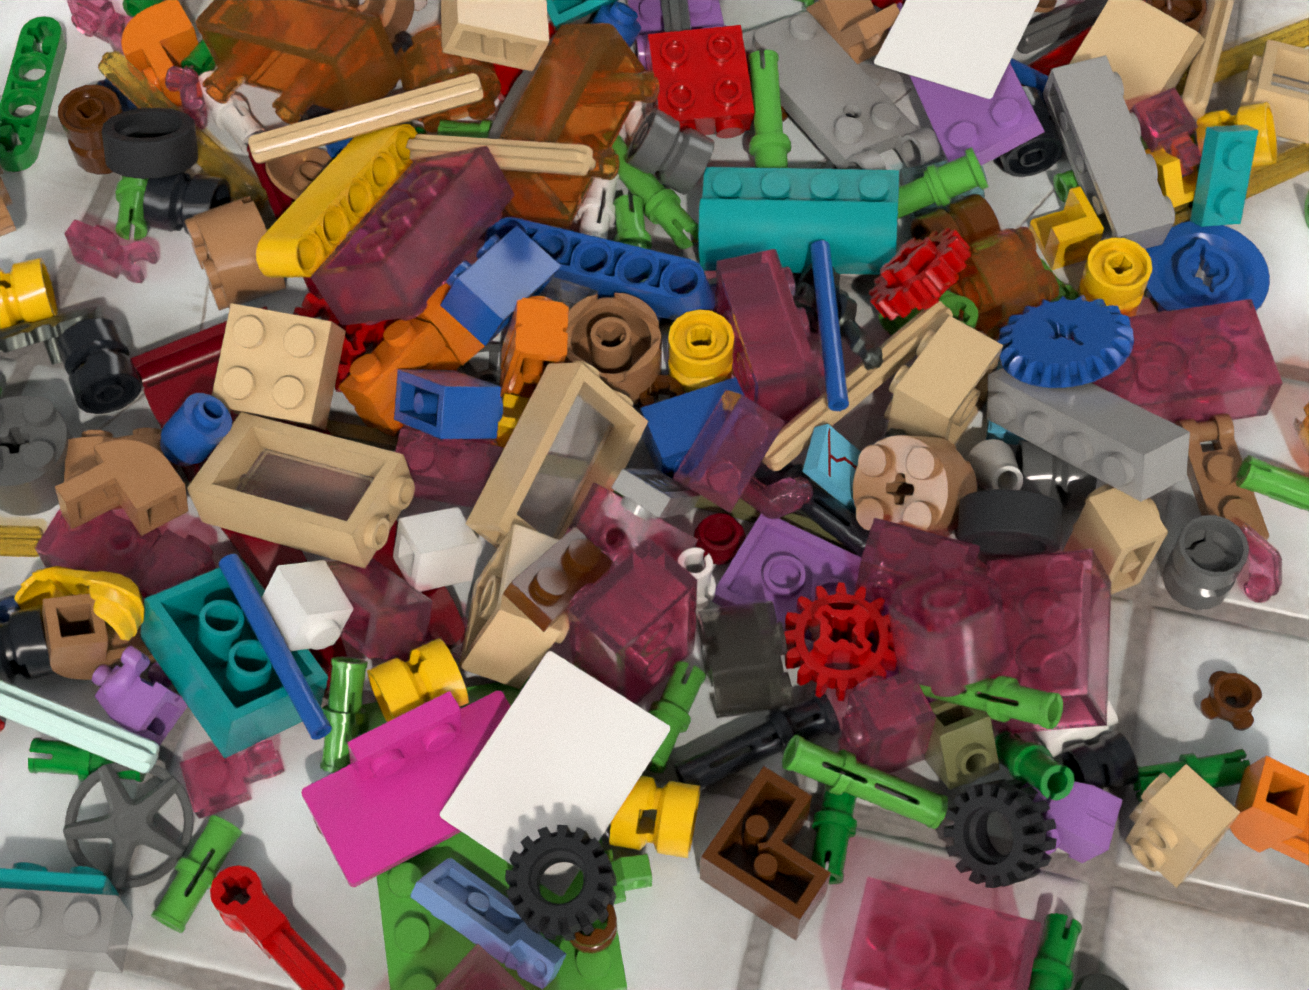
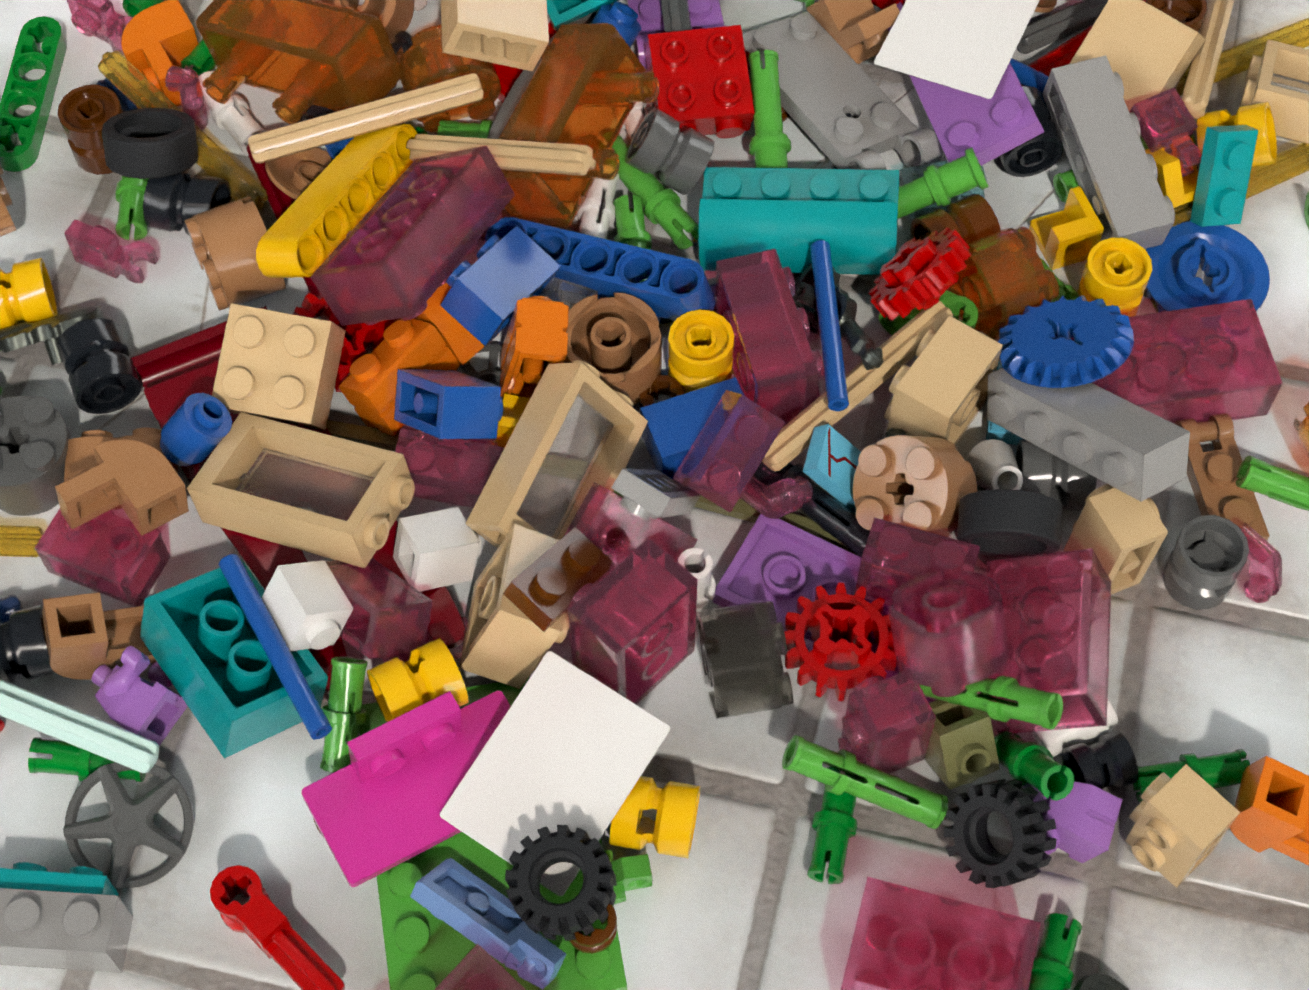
(115, 595): yellow piece -> none
(172, 563): clear pink brick -> none
(216, 839): bright green pin -> none
(223, 783): clear pink plate -> none
(674, 709): bright green pin -> none
(719, 537): dark red plate -> none
(754, 859): reddish brown brick -> none
(778, 724): black pin -> none
(1238, 687): reddish brown plate -> none

